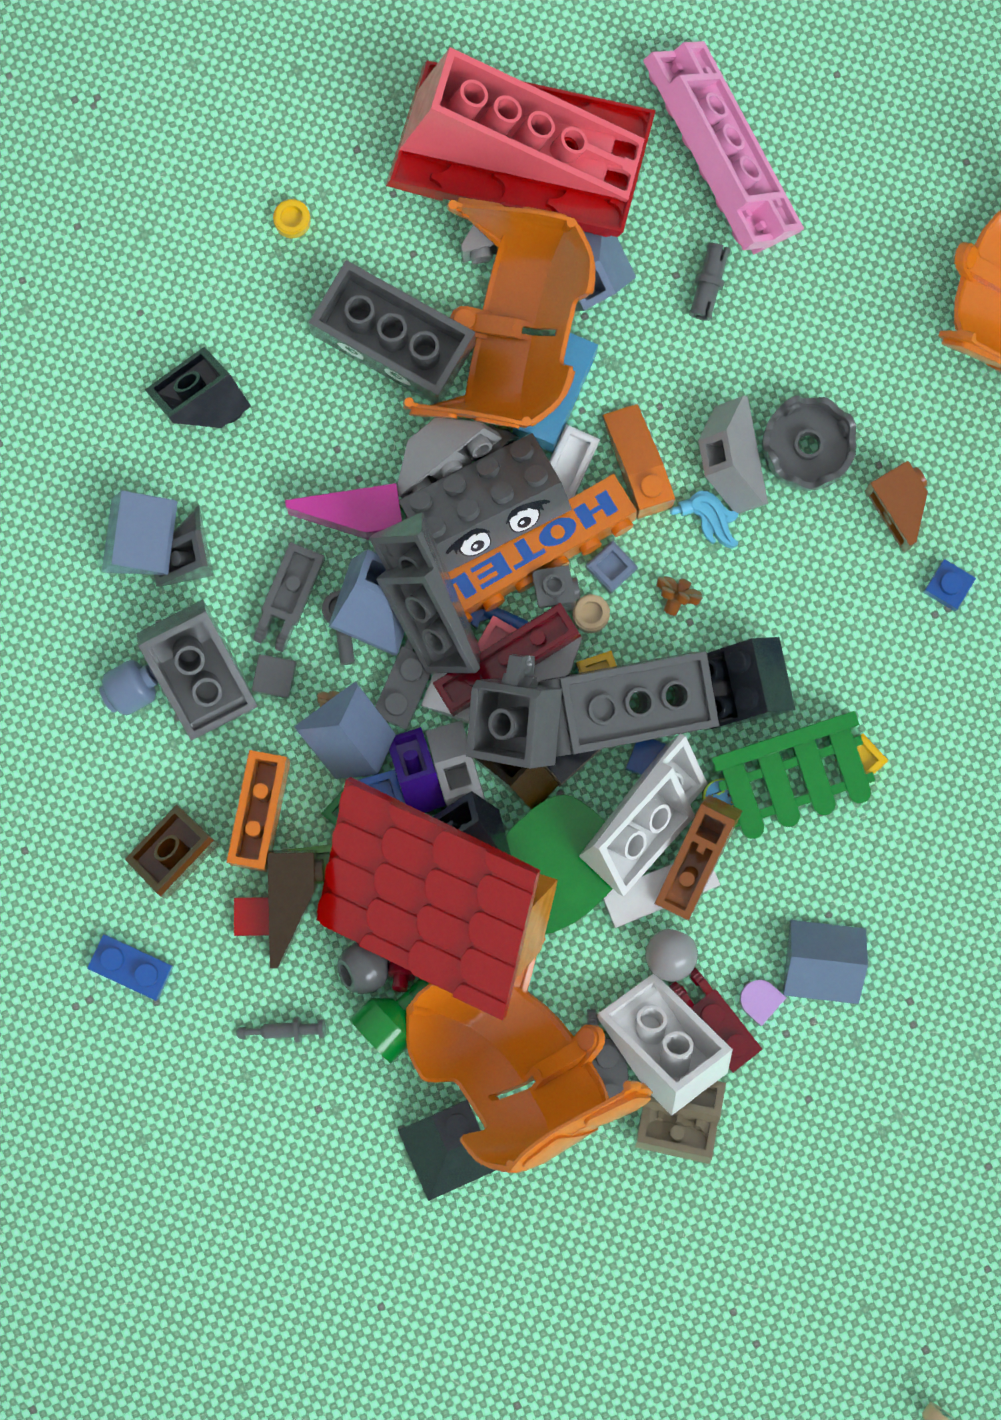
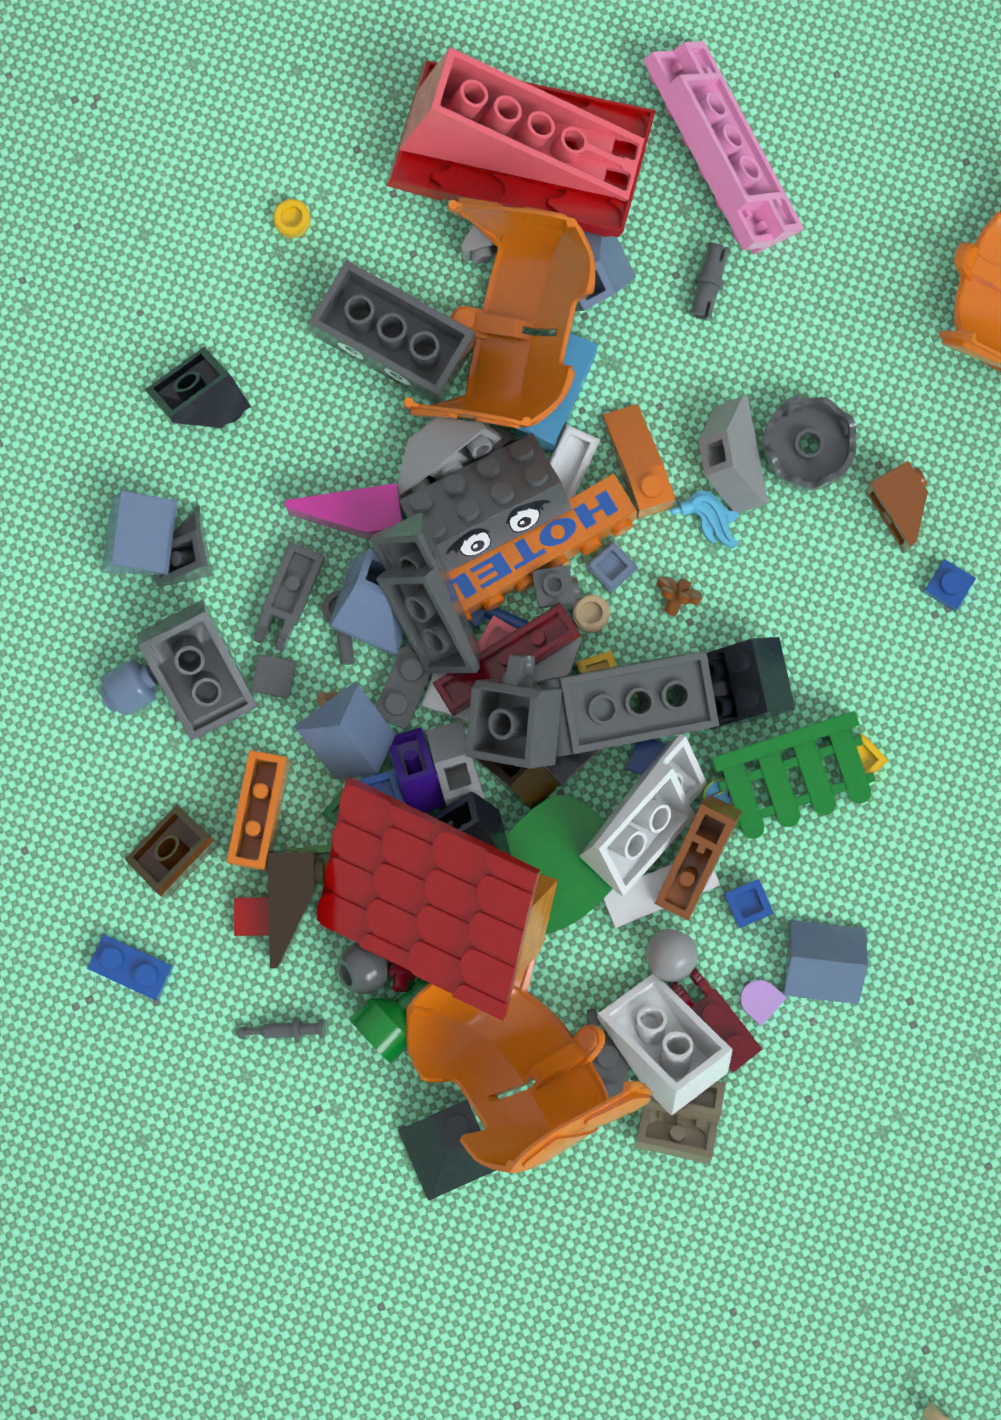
(748, 903): none -> blue plate

